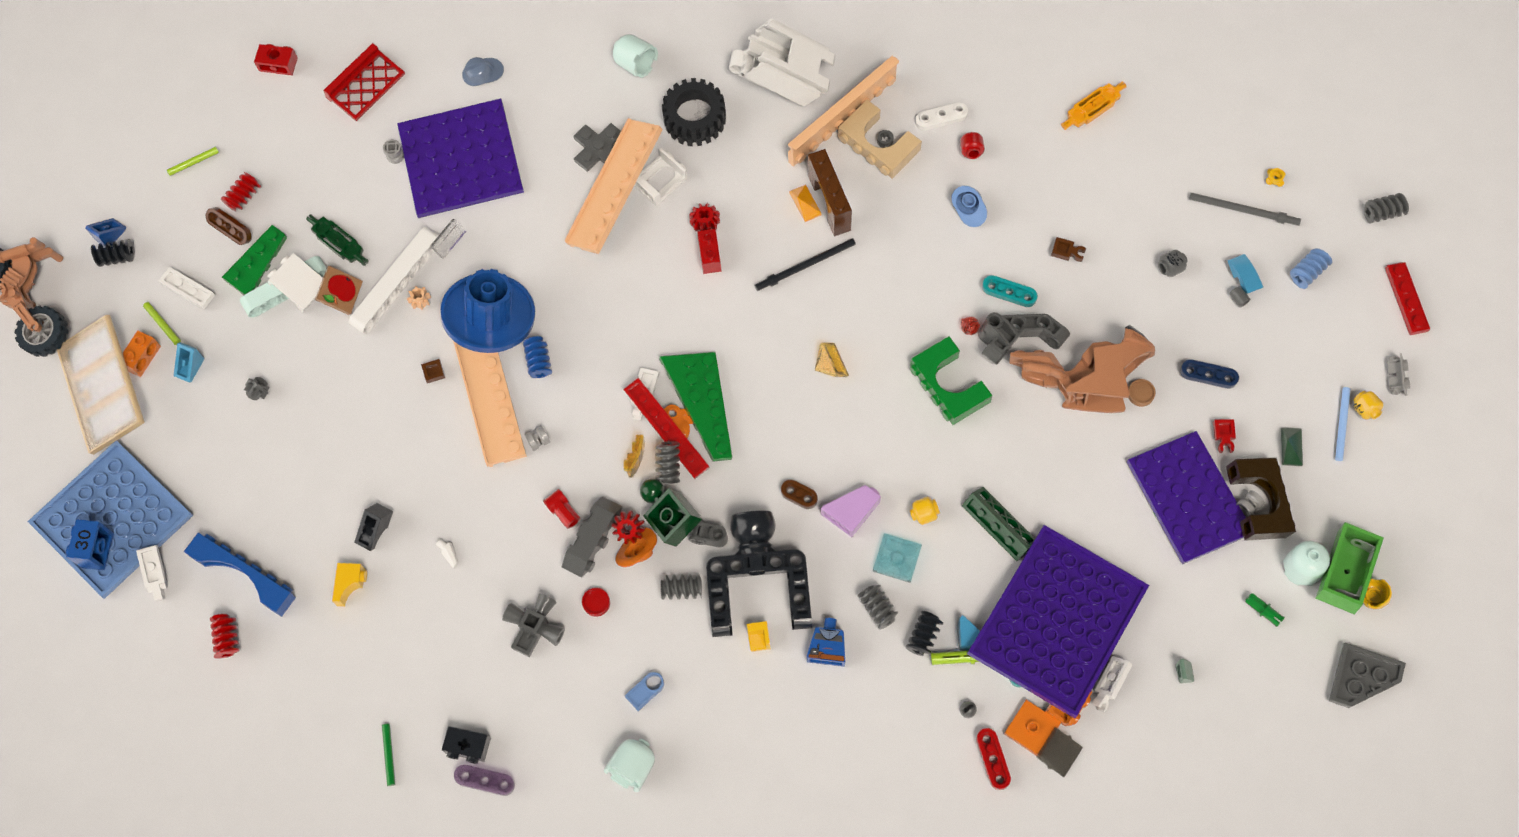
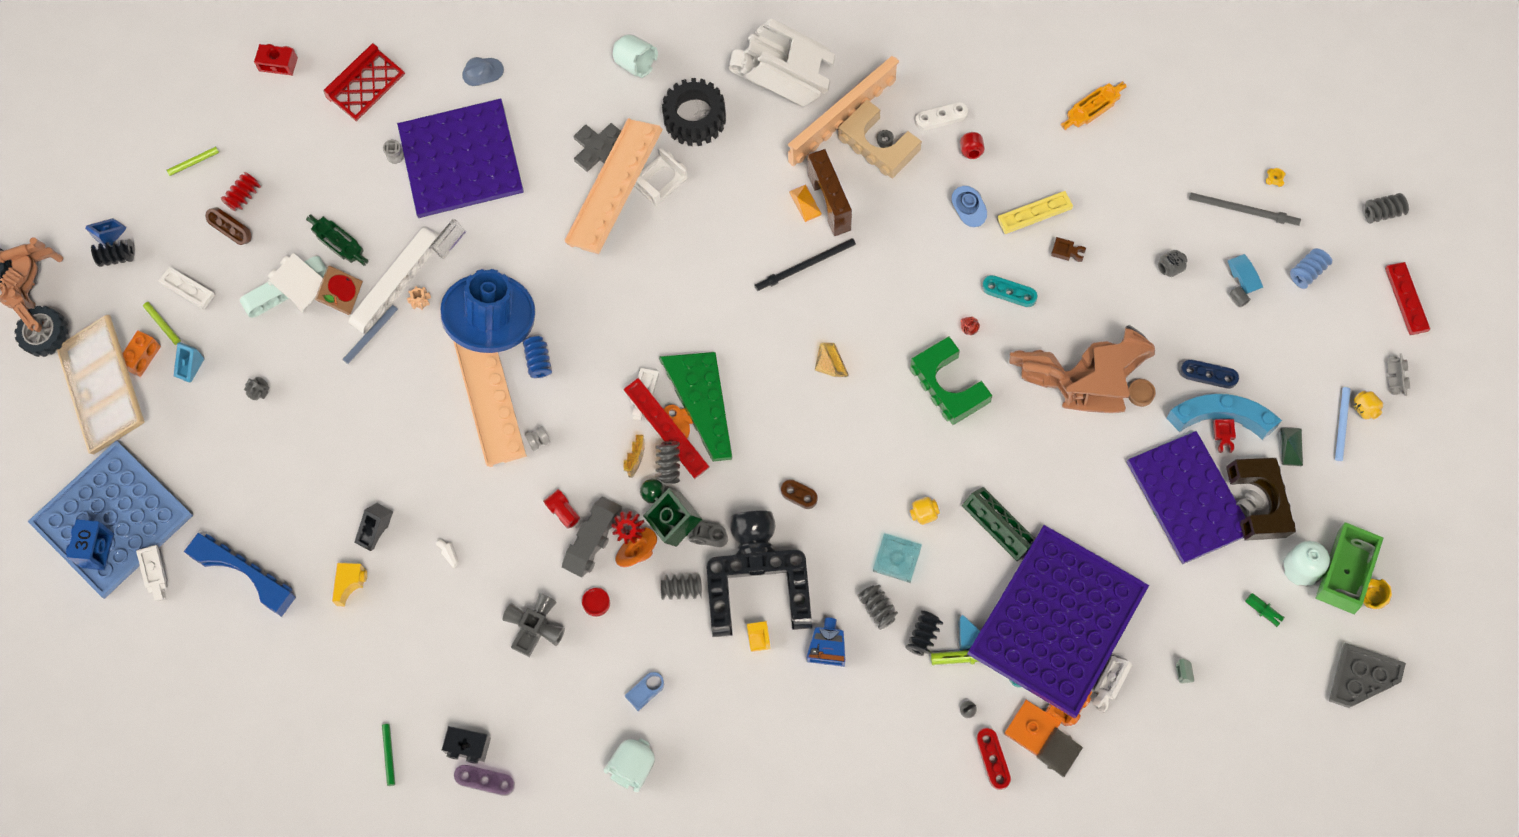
(223, 636): red piece -> none
(250, 267): green wing -> none
(369, 335): none -> sand blue bar
(433, 371): reddish brown plate -> none
(704, 217): red gear -> none
(709, 251): red brick -> none
(852, 509): lavender slope -> none
(1001, 334): dark grey connector -> none
(1035, 212): none -> light yellow plate
(1224, 406): none -> dark azure brick

